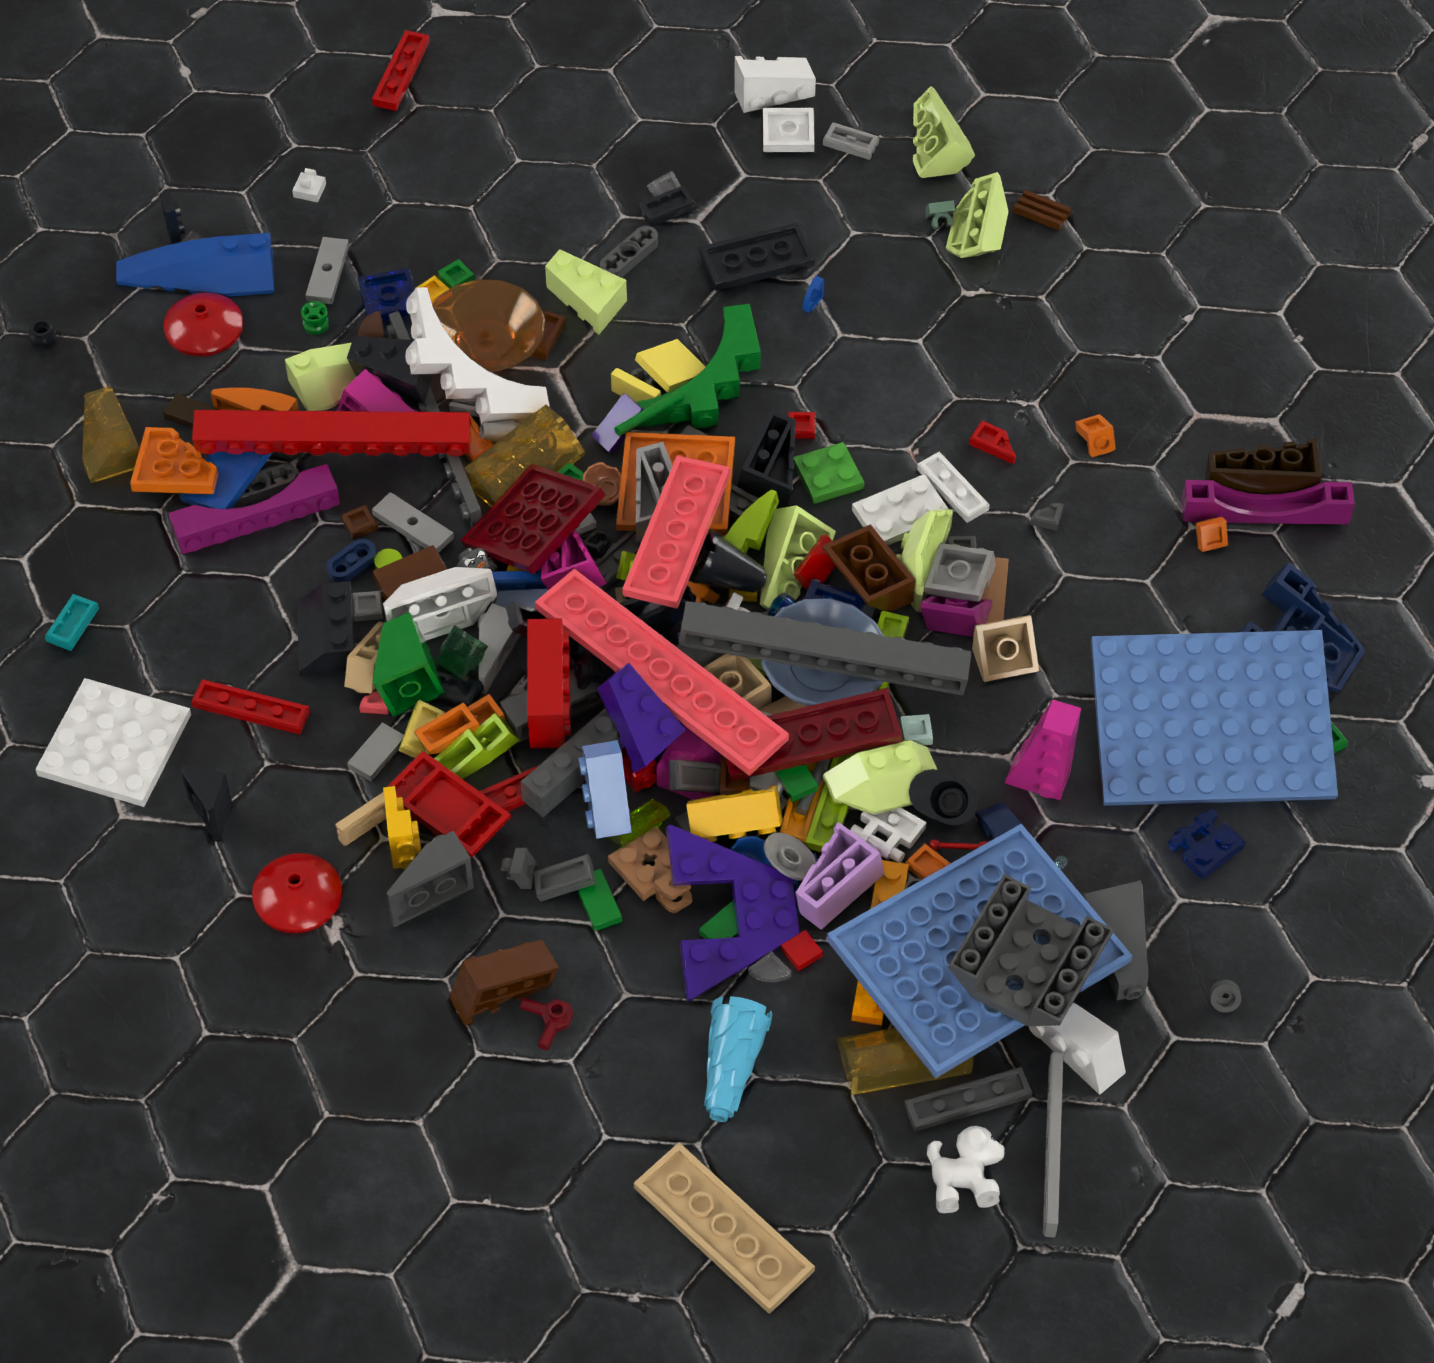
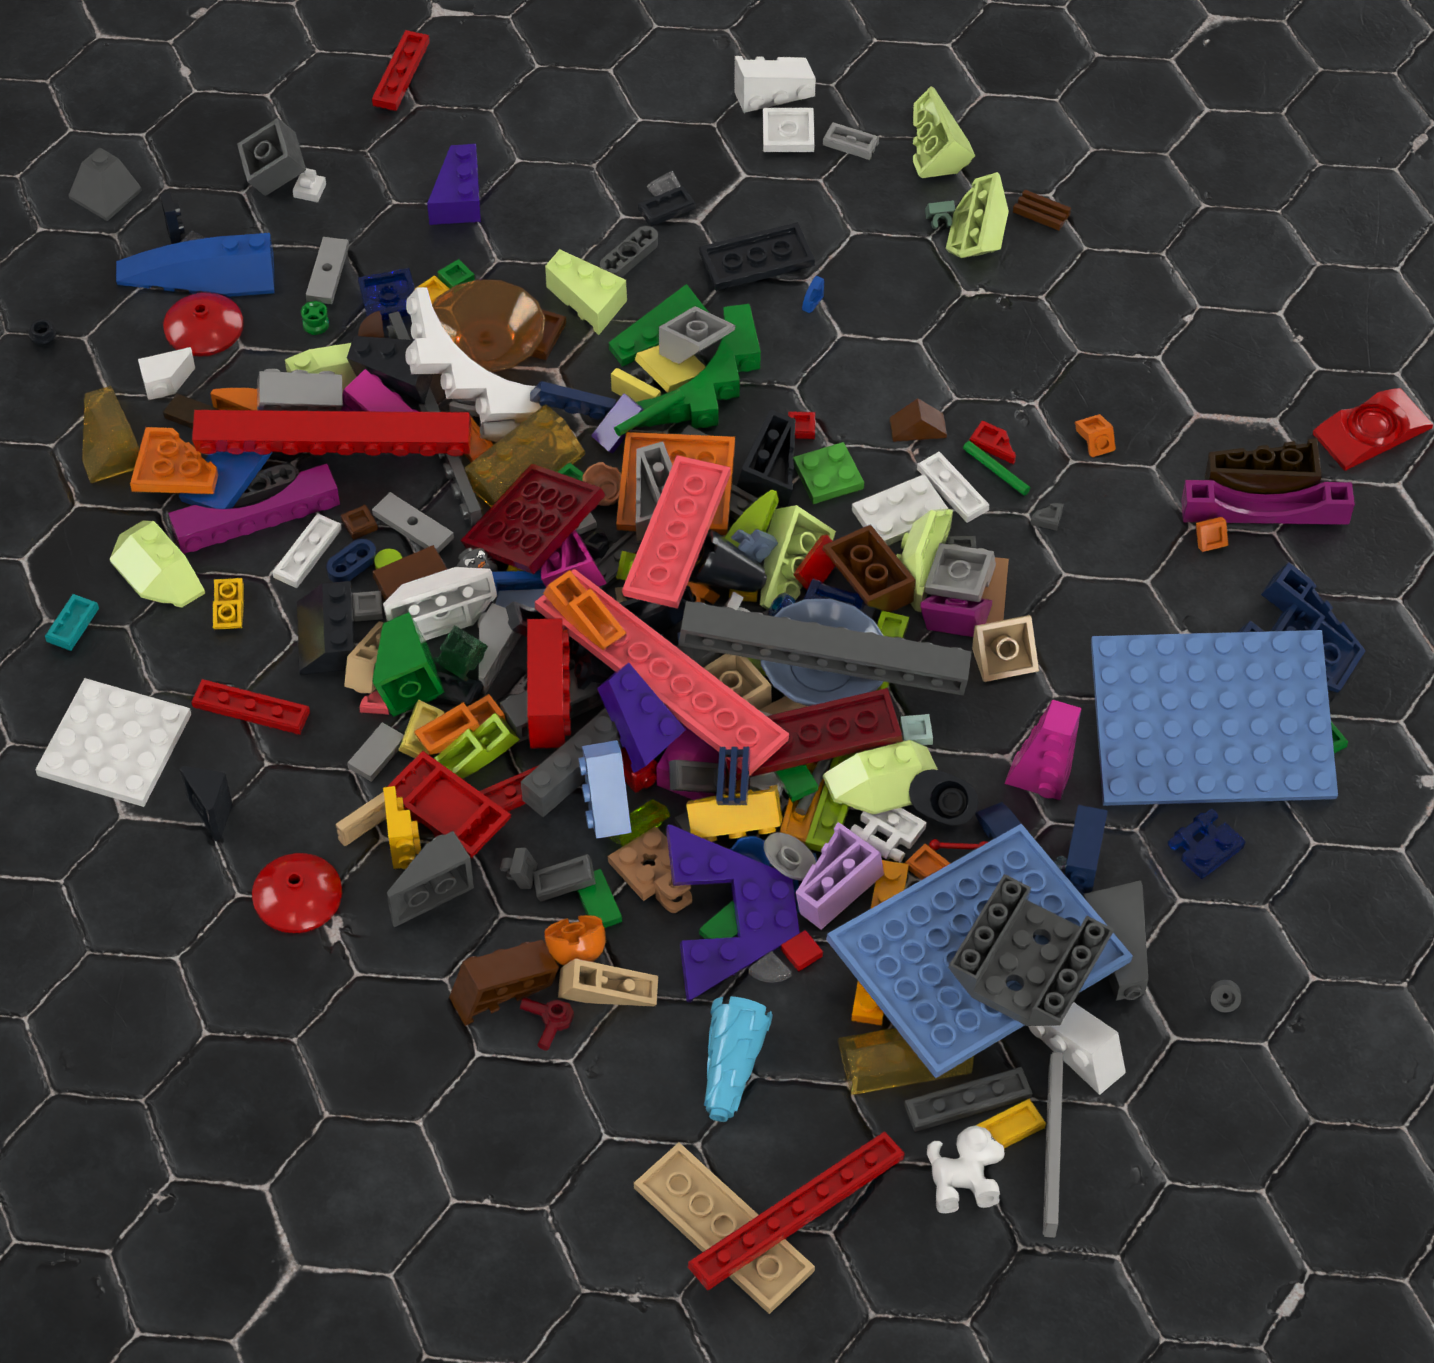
(103, 185): none -> dark grey slope
(155, 565): none -> yellowish green wedge
(166, 372): none -> white slope
(228, 603): none -> yellow slope
(271, 157): none -> dark grey brick
(299, 391): none -> light grey wedge
(307, 550): none -> white tile
(456, 188): none -> dark purple wedge
(572, 400): none -> dark blue plate
(576, 940): none -> orange cylinder
(584, 610): none -> orange slope
(606, 984): none -> tan slope
(645, 331): none -> green wing
(691, 334): none -> light grey slope
(734, 753): none -> dark blue tile
(756, 545): none -> sand blue plate
(795, 1211): none -> red tile
(917, 422): none -> reddish brown slope
(996, 468): none -> green bar
(1014, 1123): none -> yellow tile
(1085, 847): none -> dark blue window
(1371, 427): none -> red slope

